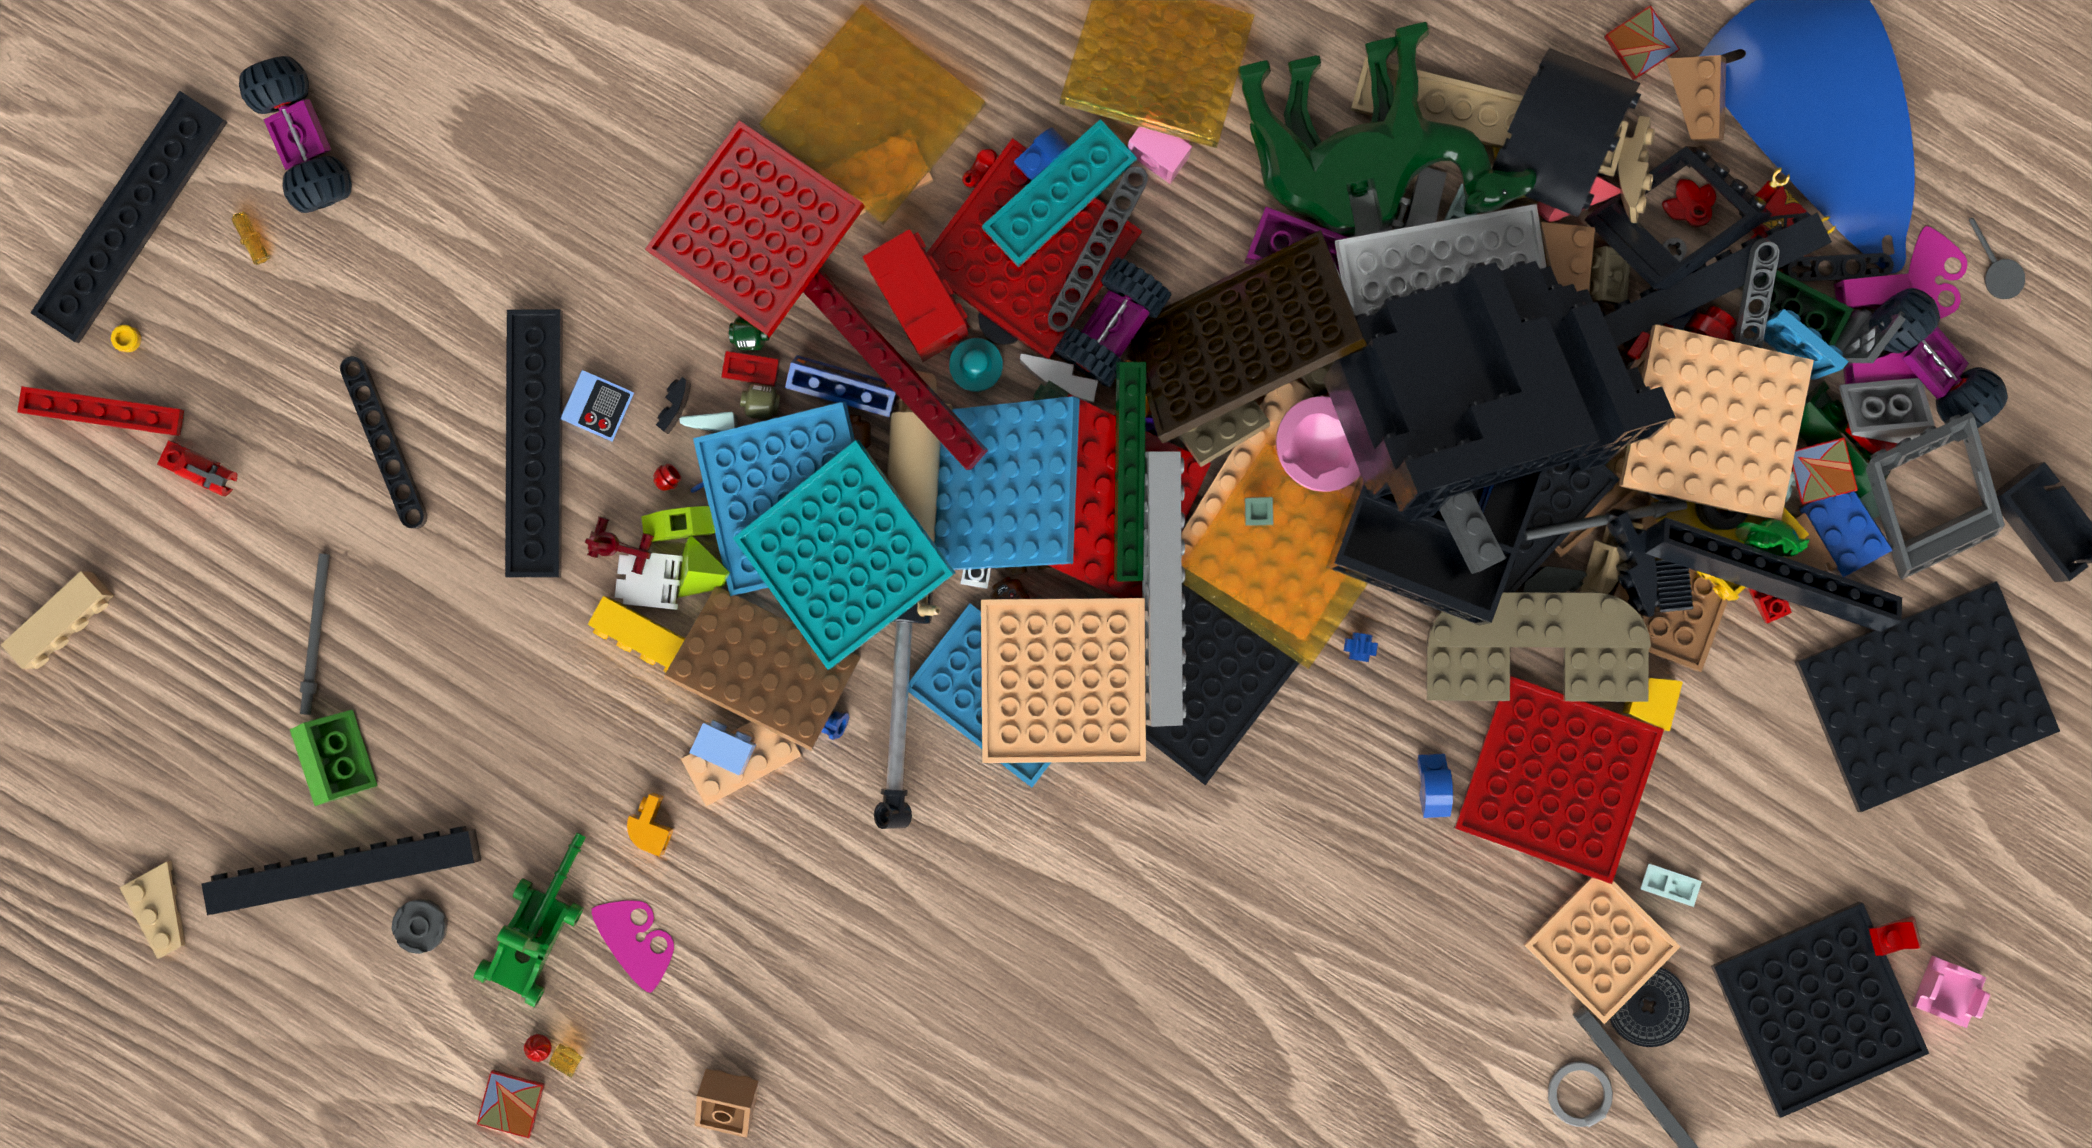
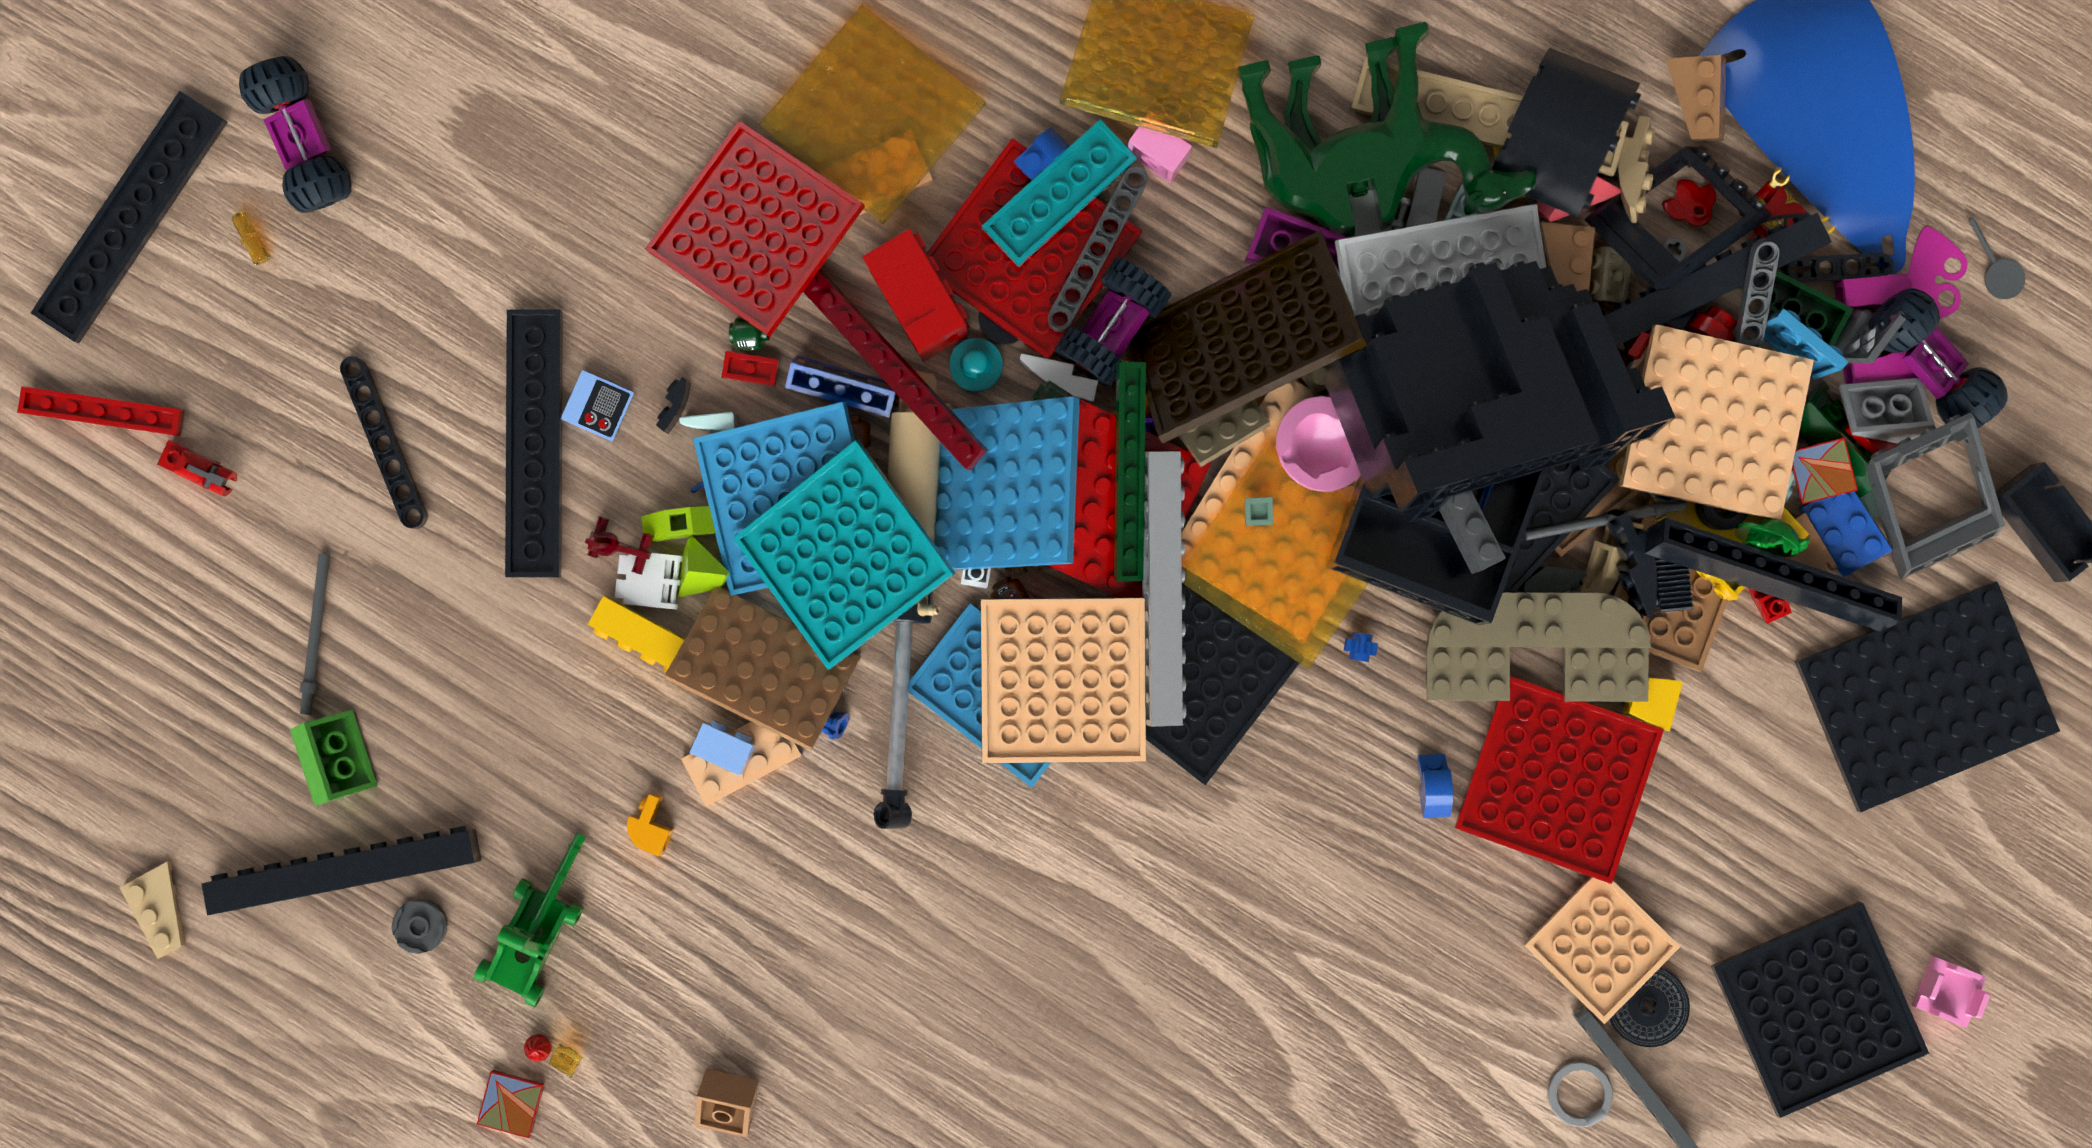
(57, 620): tan brick -> none
(125, 338): yellow tile -> none
(620, 936): dark pink piece -> none
(666, 477): red plate -> none
(760, 401): olive head -> none
(981, 165): red piece -> none
(1642, 43): tile -> none
(1671, 885): light aqua slope -> none
(1895, 936): red slope -> none

